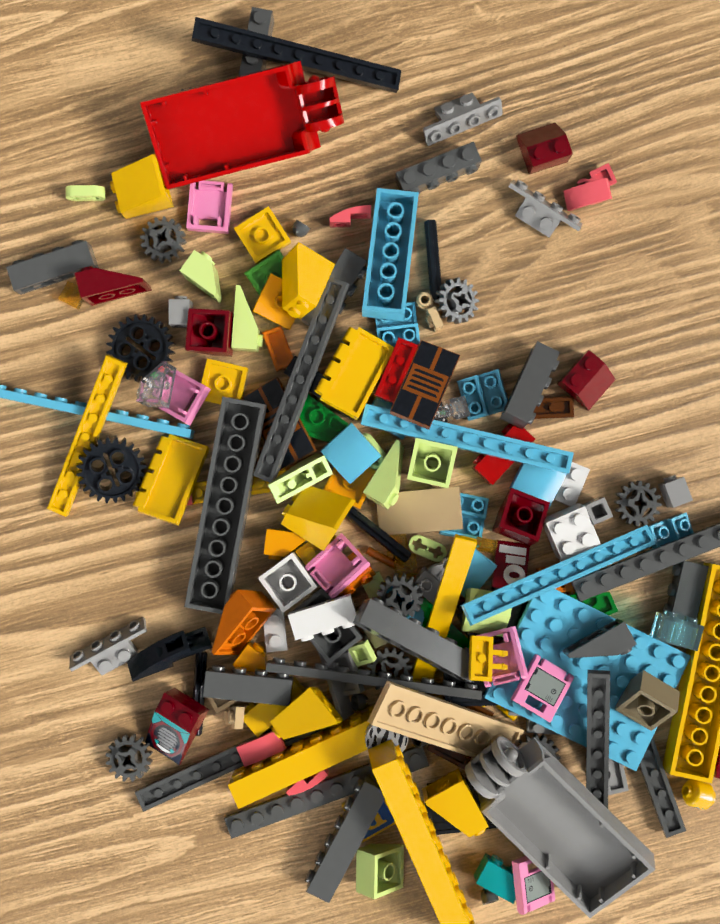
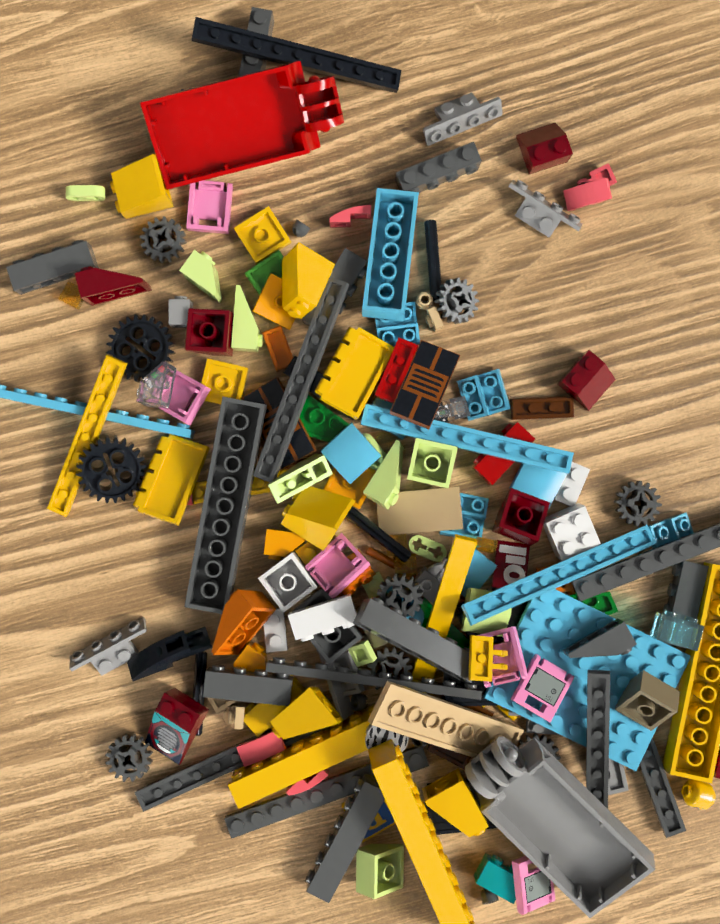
(529, 386): dark grey brick -> none
(598, 510): light grey brick -> none
(675, 491): light grey brick -> none

